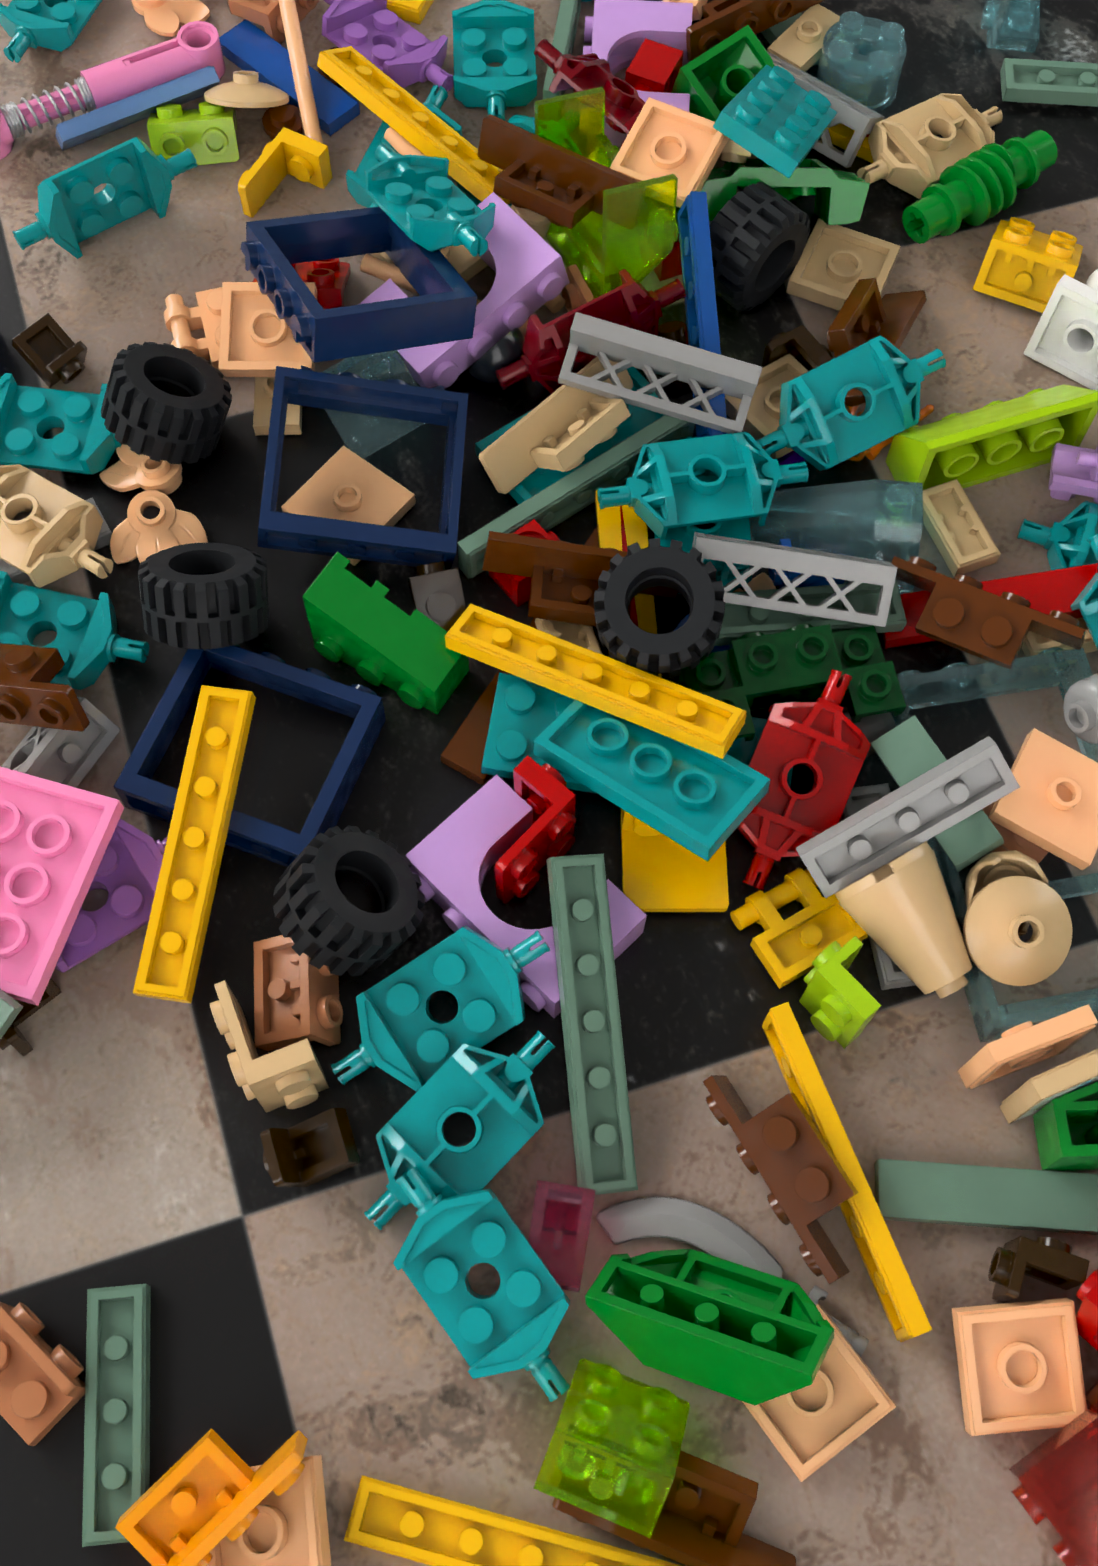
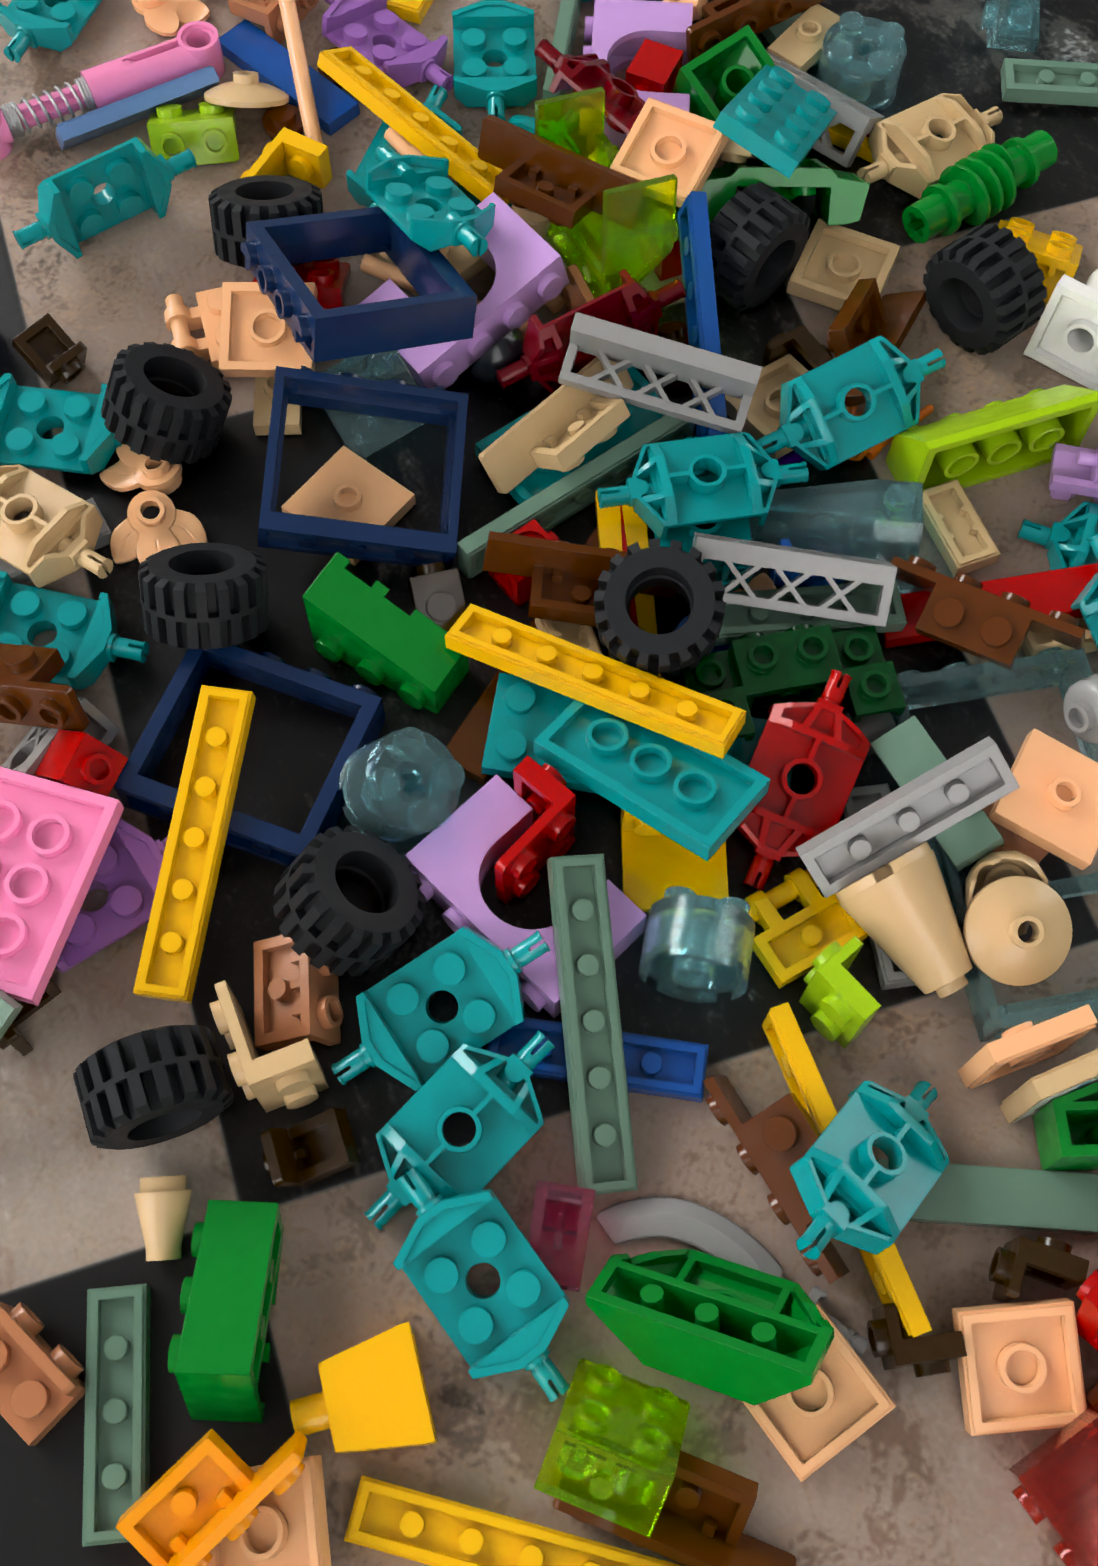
(81, 762): none -> red brick
(152, 1086): none -> black tyre
(163, 1215): none -> tan cone
(228, 1310): none -> green wedge
(256, 200): none -> black tyre
(371, 1396): none -> yellow torso
(401, 785): none -> clear light blue brick
(652, 1063): none -> blue tile
(698, 945): none -> clear light blue brick
(847, 1187): none -> teal plate
(926, 1354): none -> dark brown bracket
(984, 289): none -> black tyre

